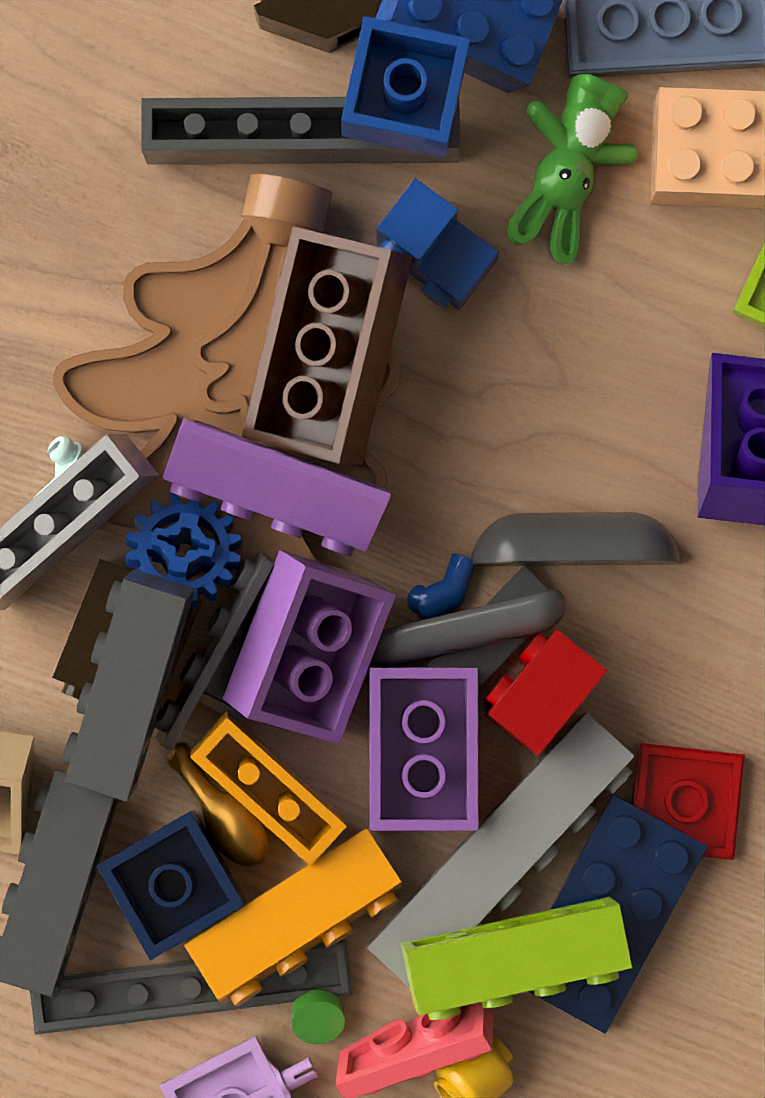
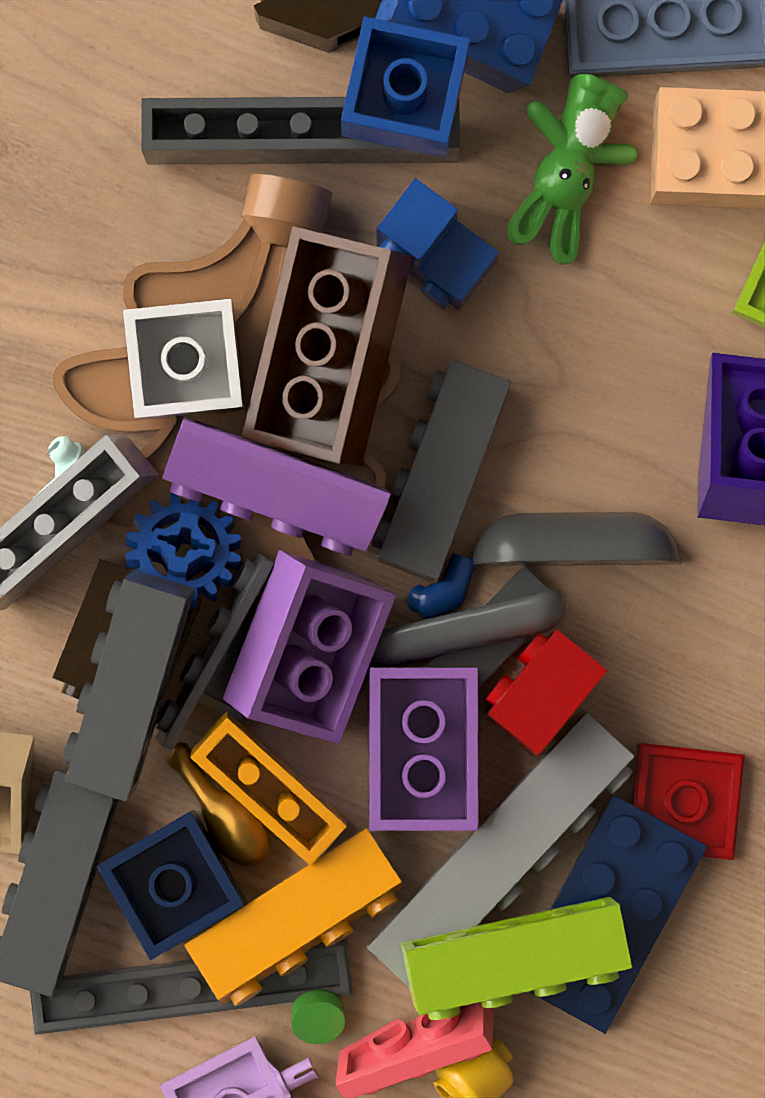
(183, 359): none -> white brick
(443, 470): none -> dark grey brick

